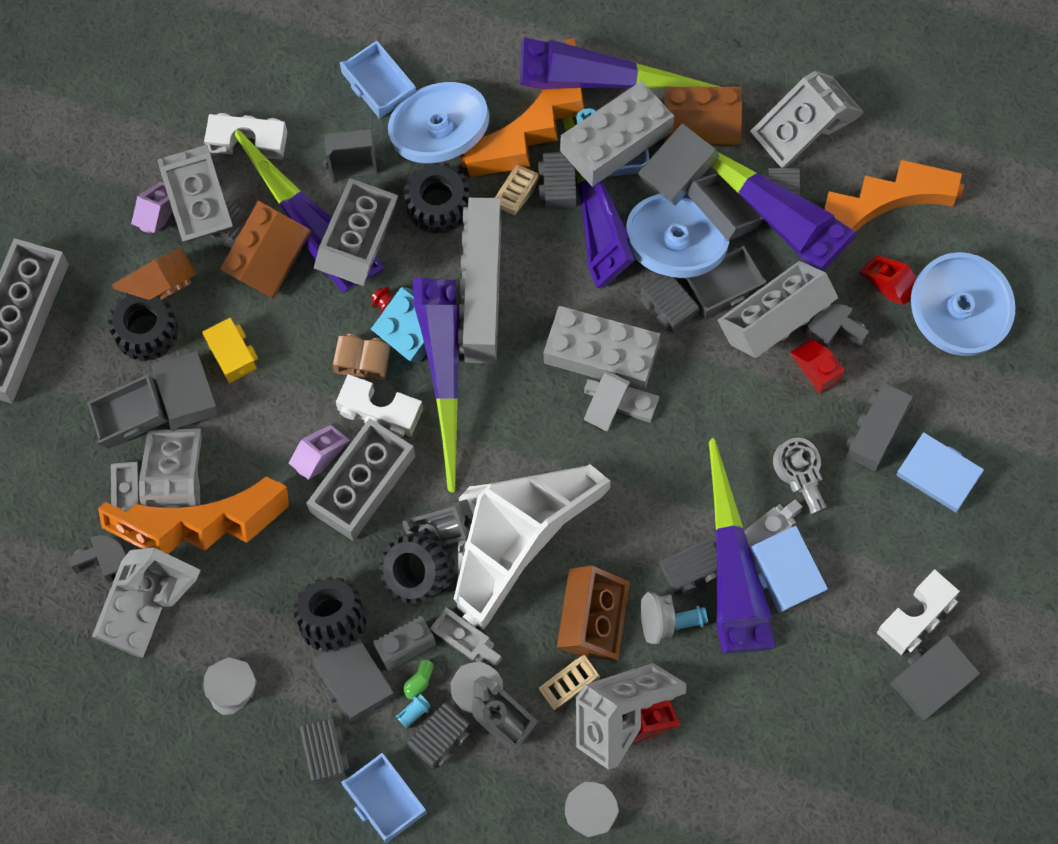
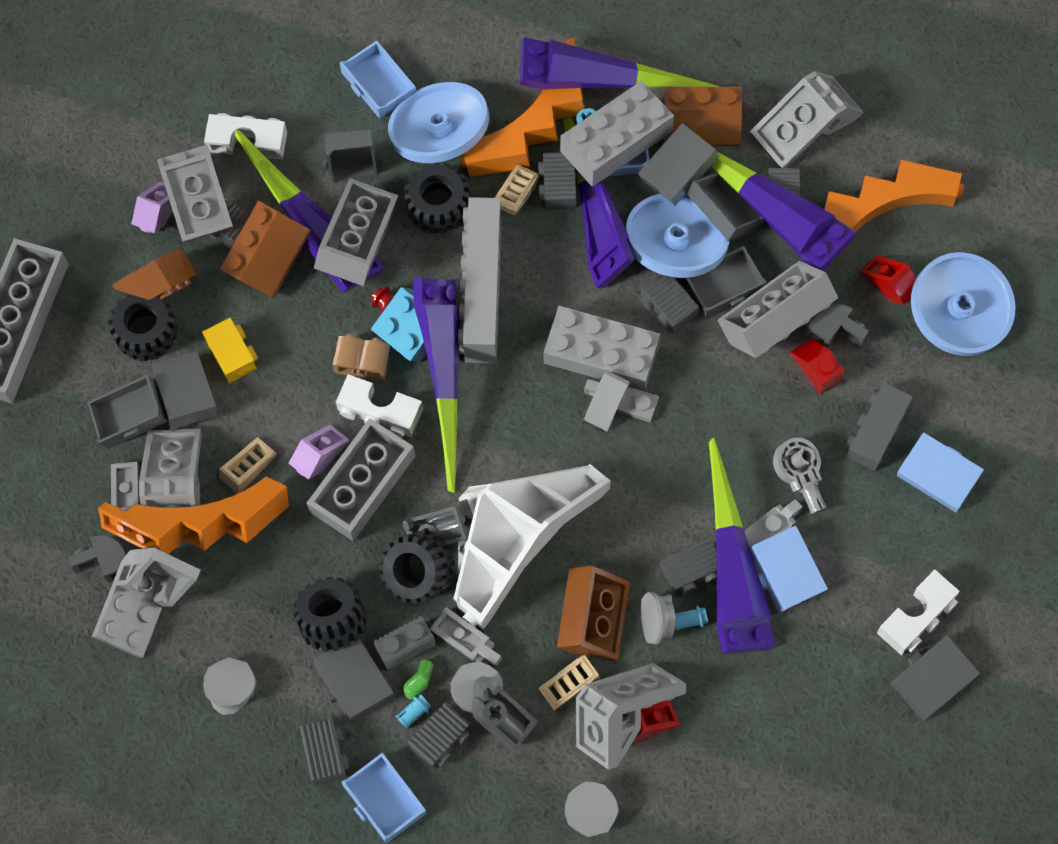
(245, 478): none -> tan slope

